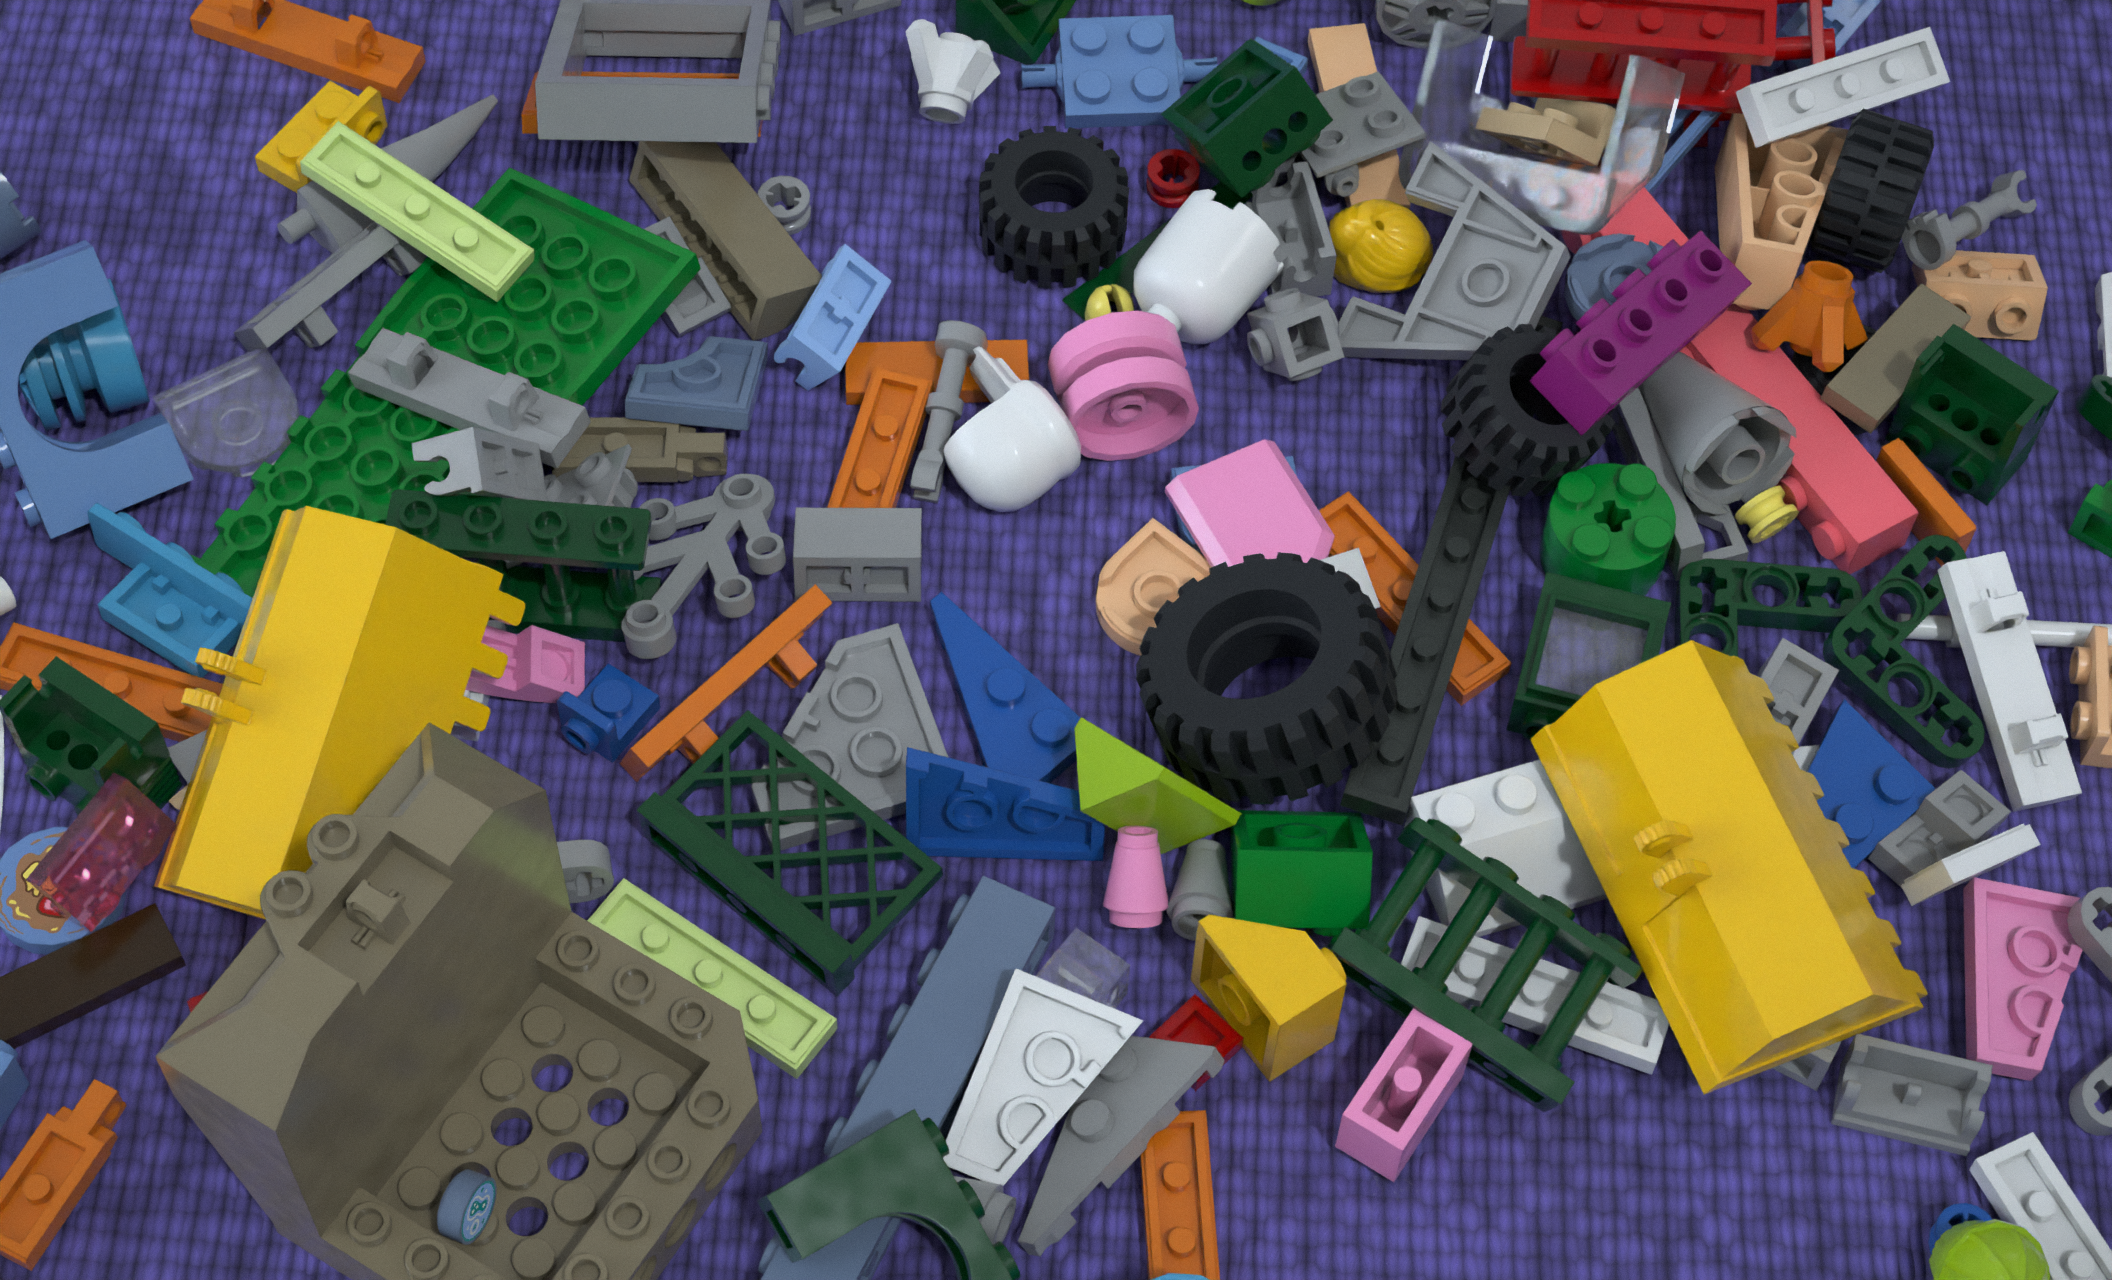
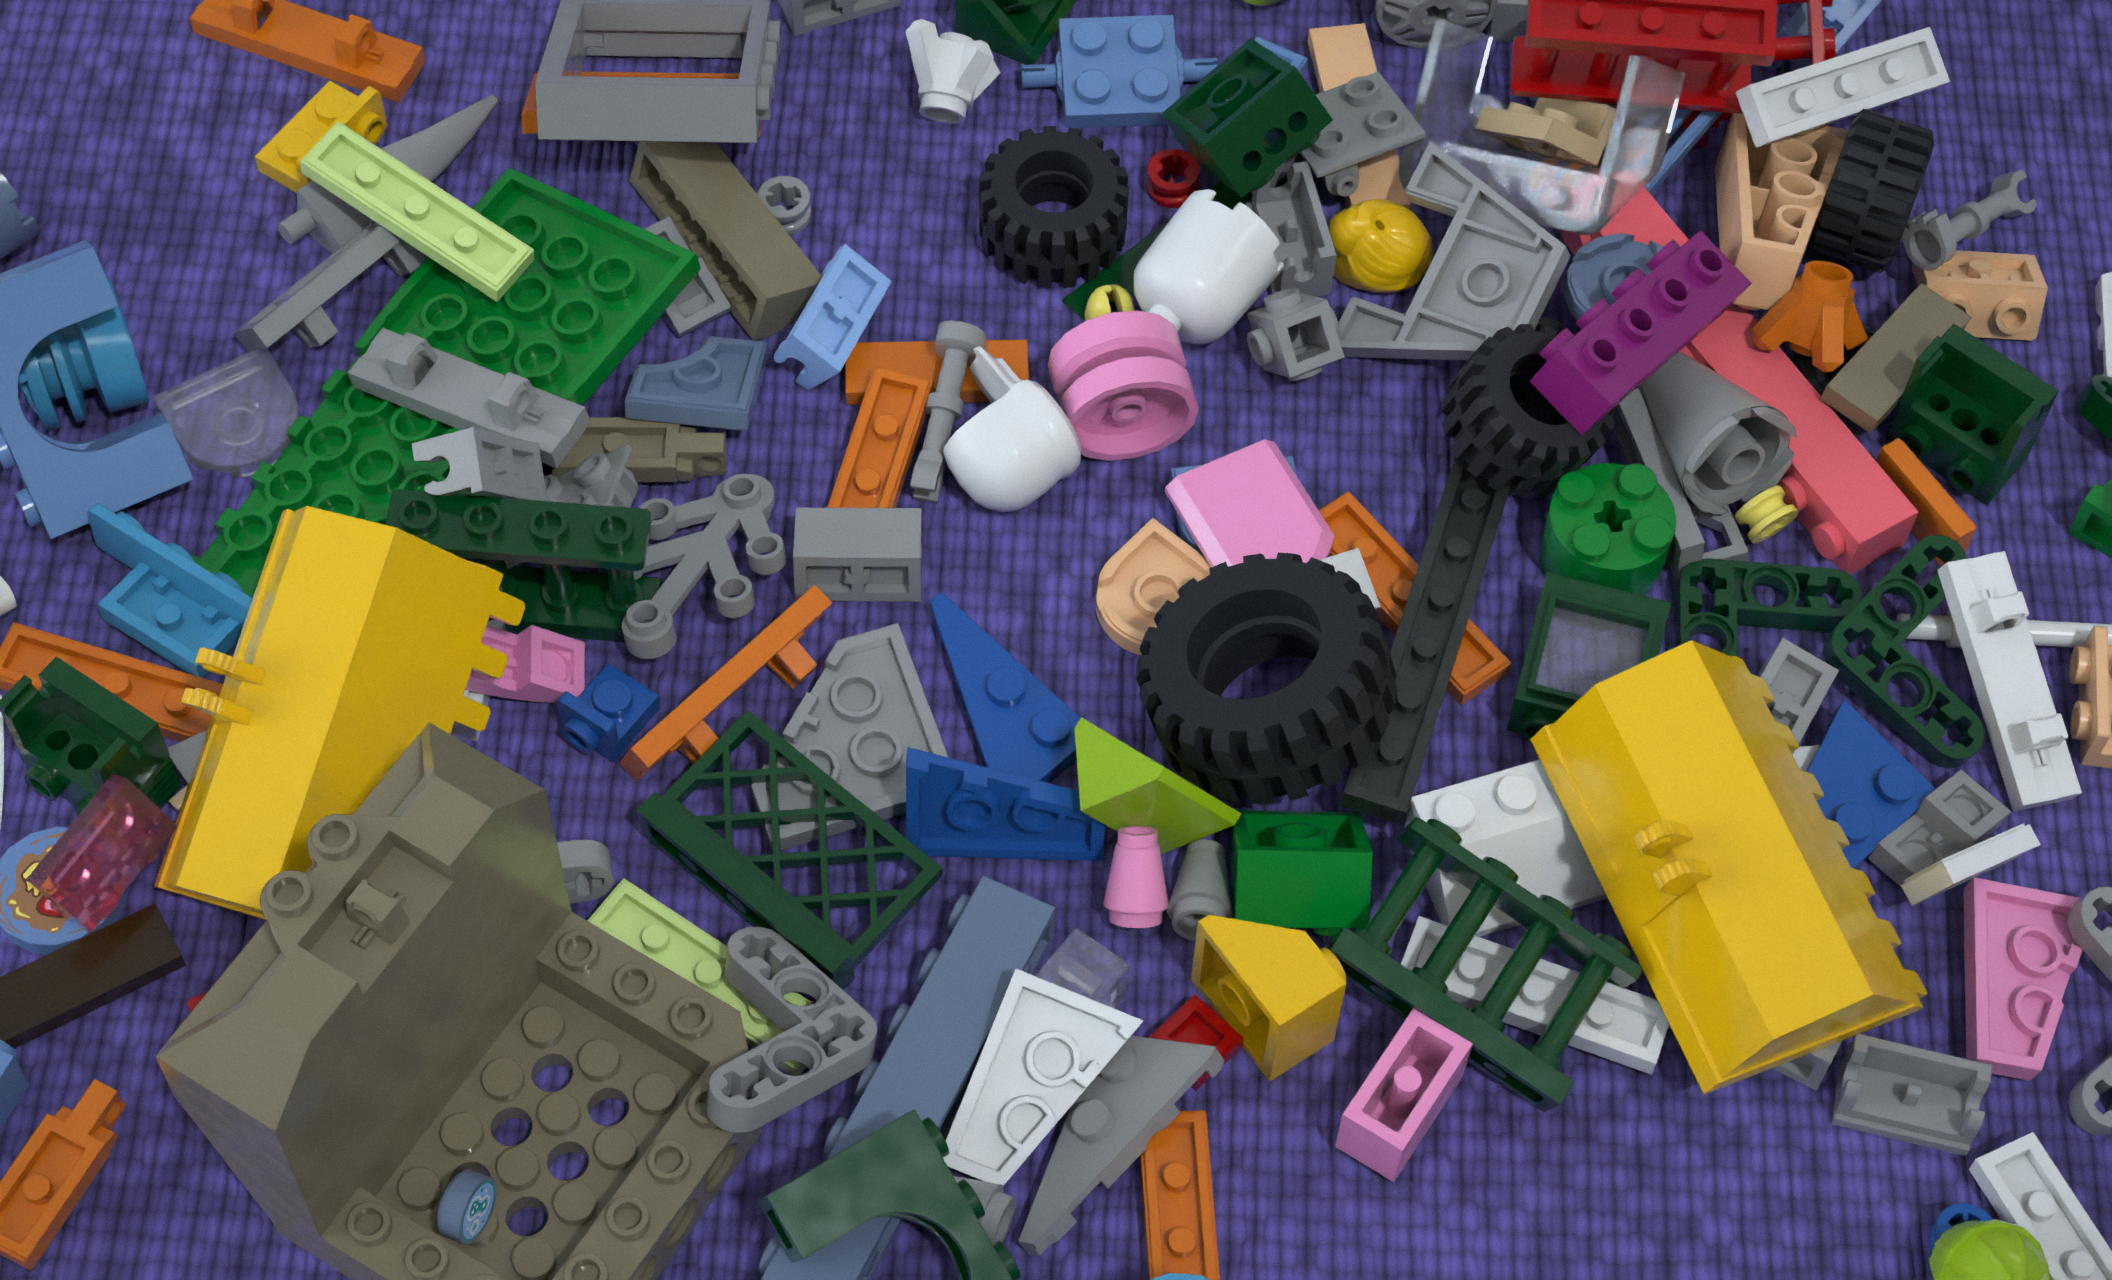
(805, 1035): none -> light grey beam

